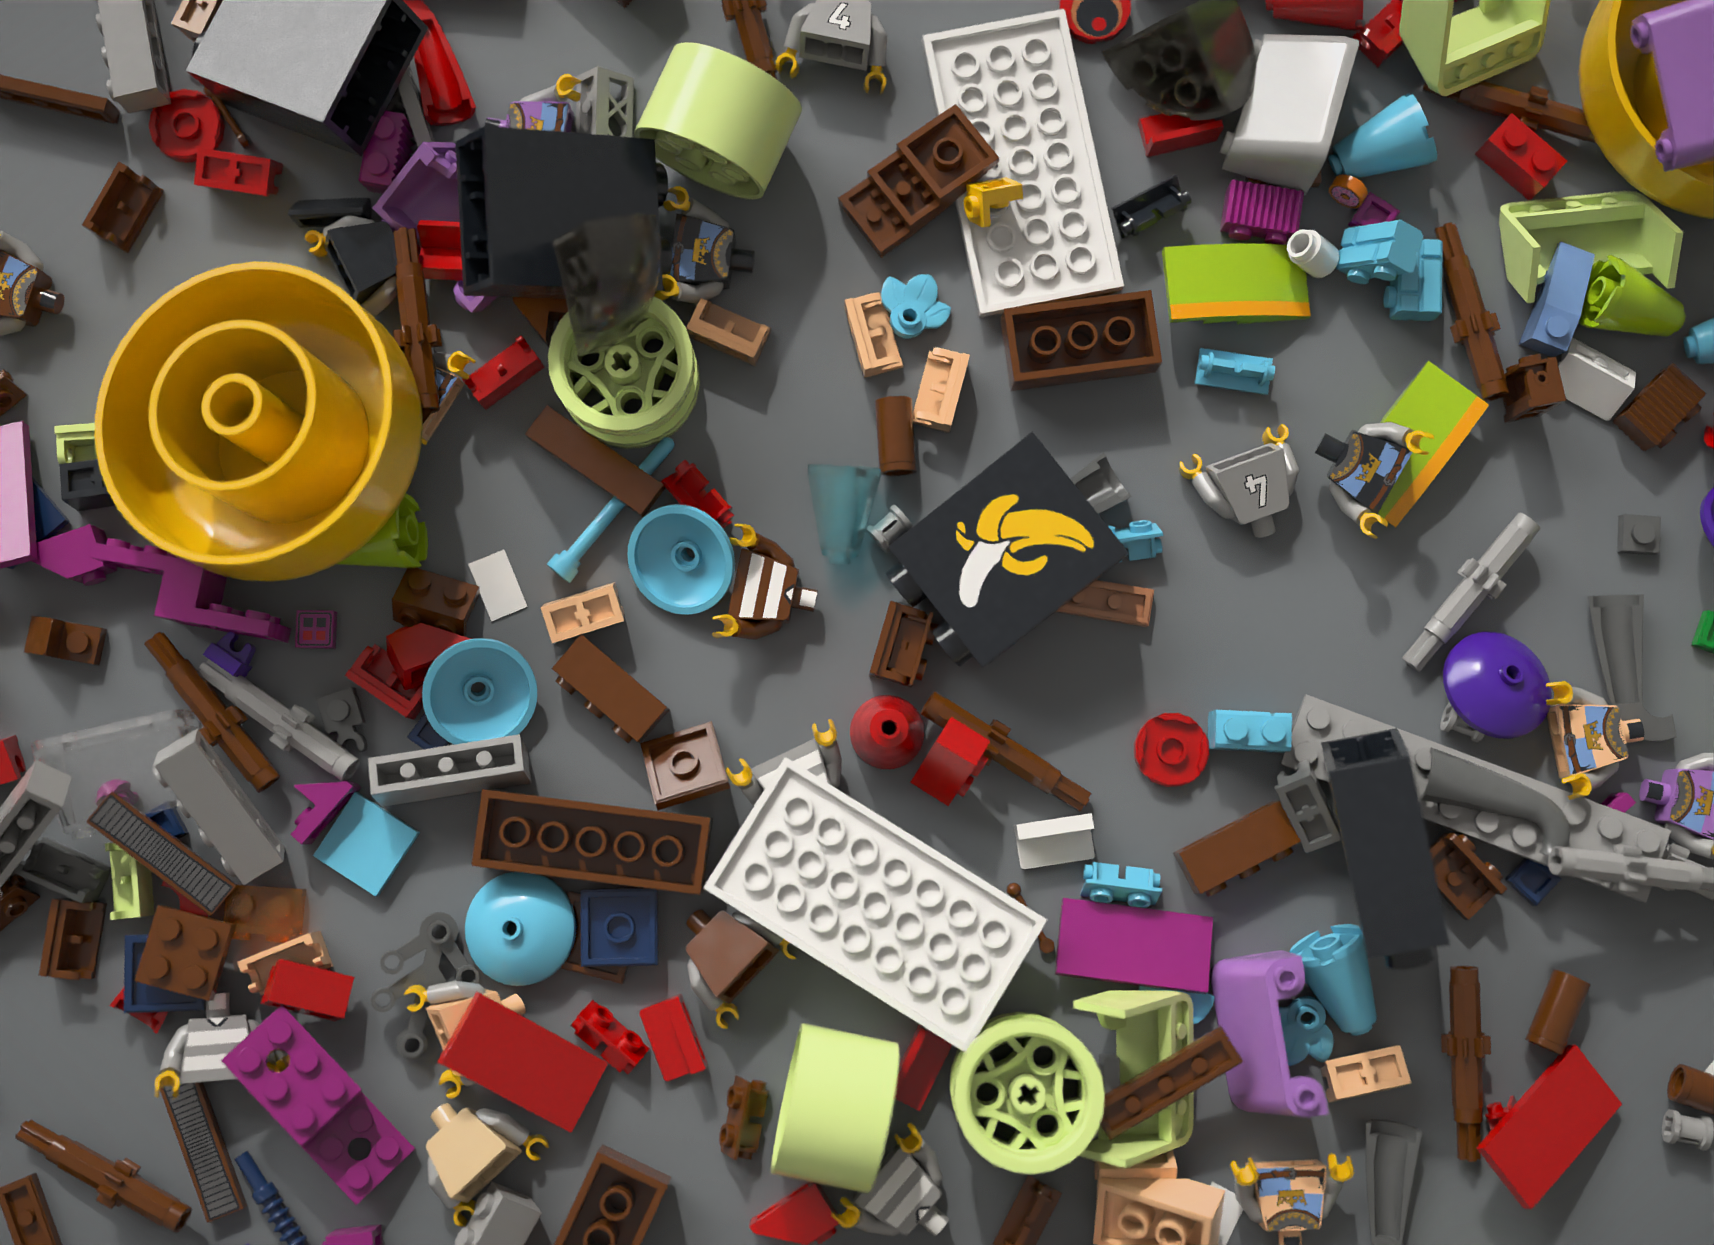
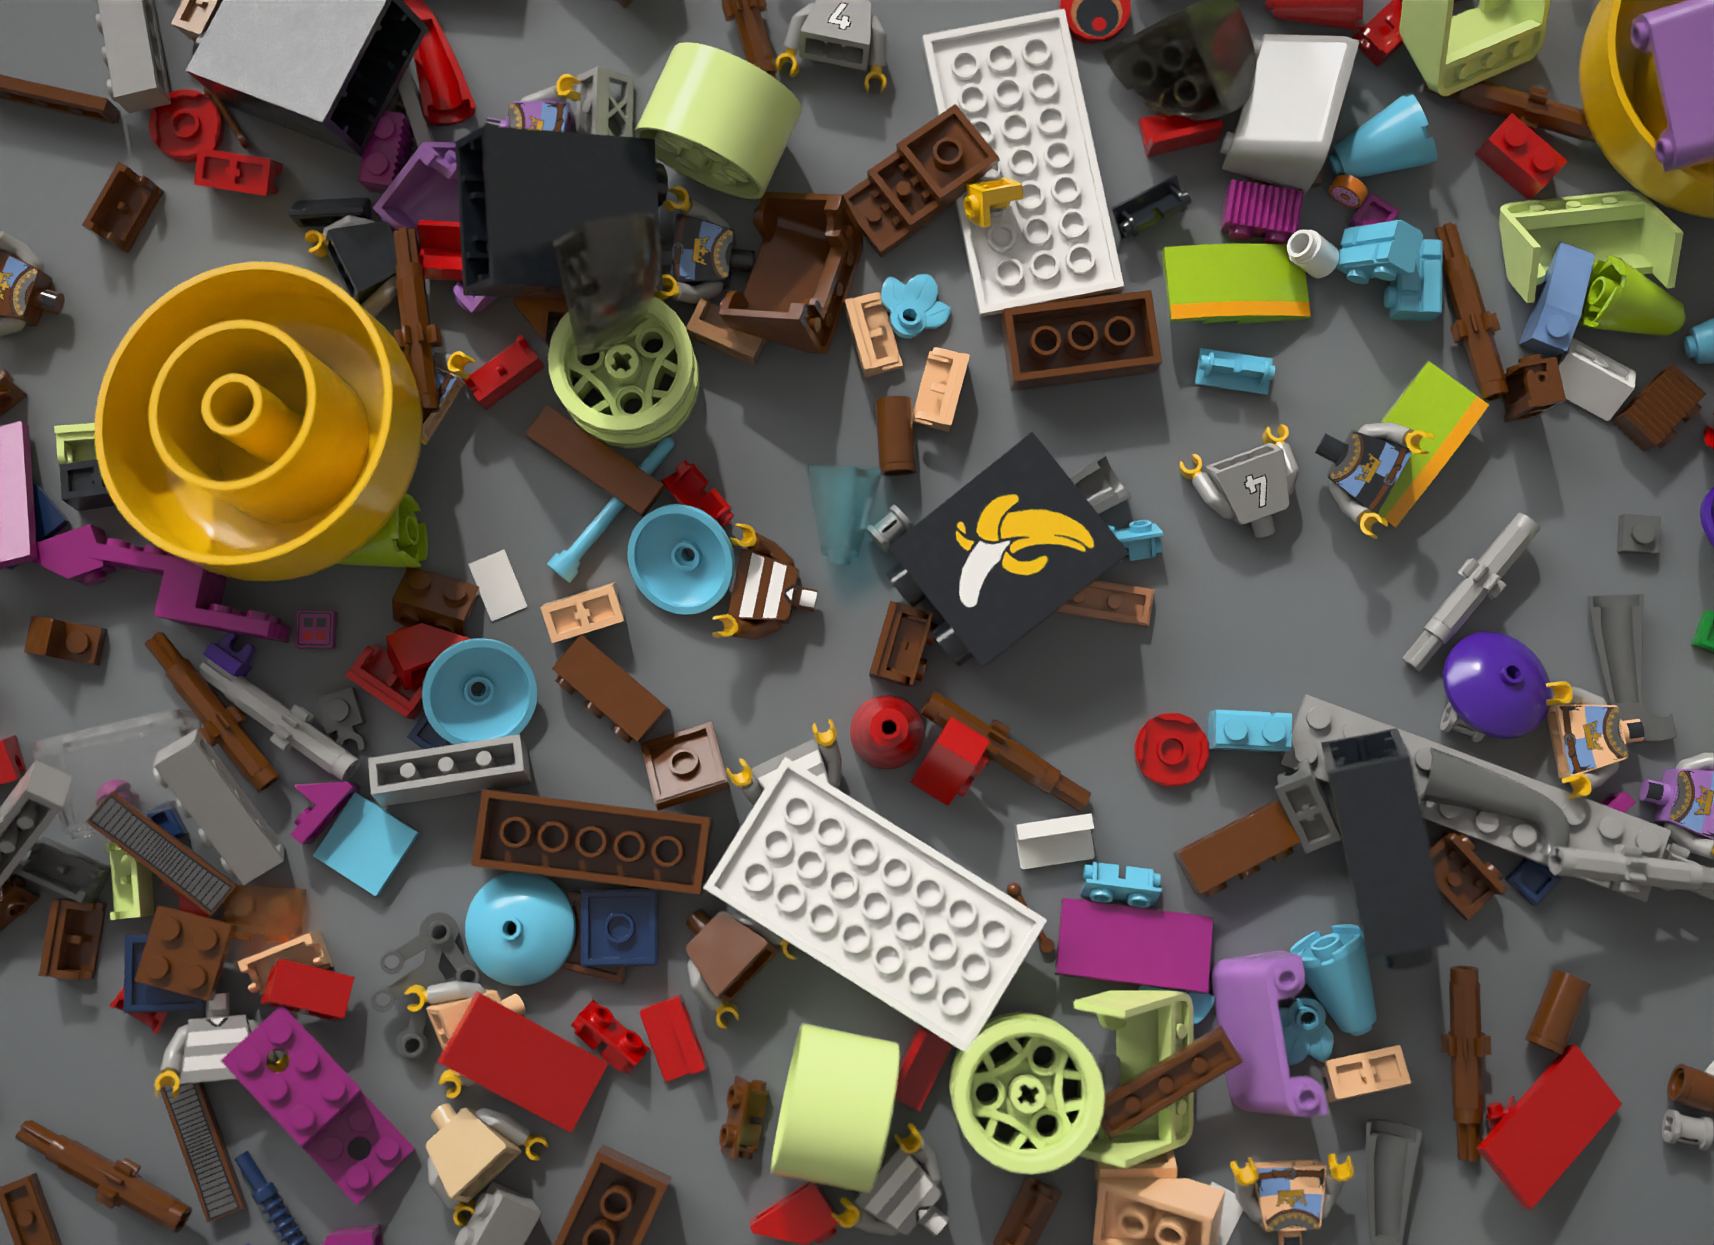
(799, 272): none -> reddish brown windscreen

